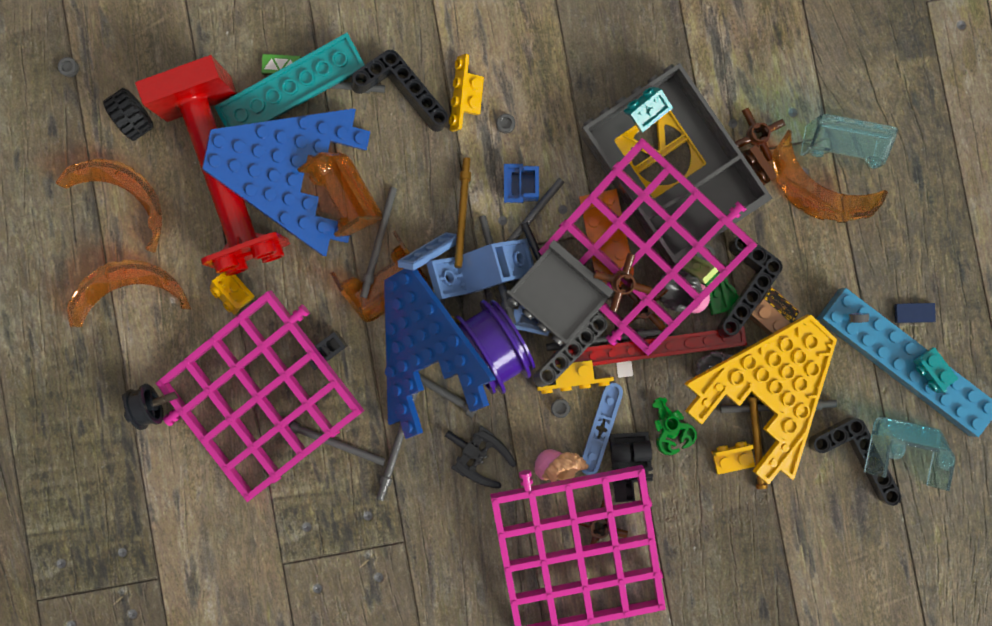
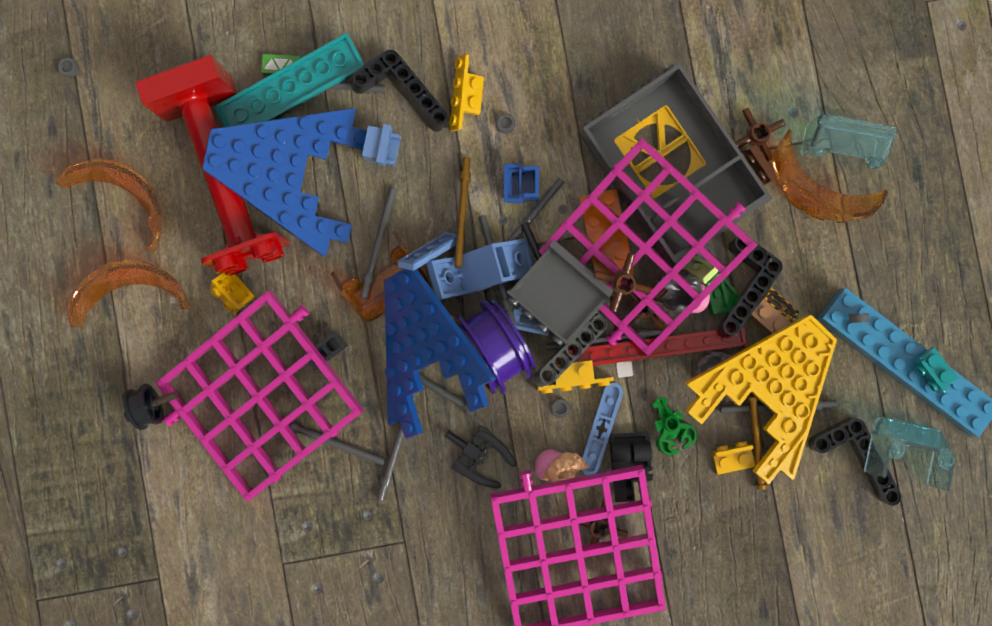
(128, 114): black tyre -> none
(345, 189): clear orange windscreen -> none
(381, 146): none -> medium blue plate
(648, 108): bracket -> none
(915, 313): dark blue tile -> none

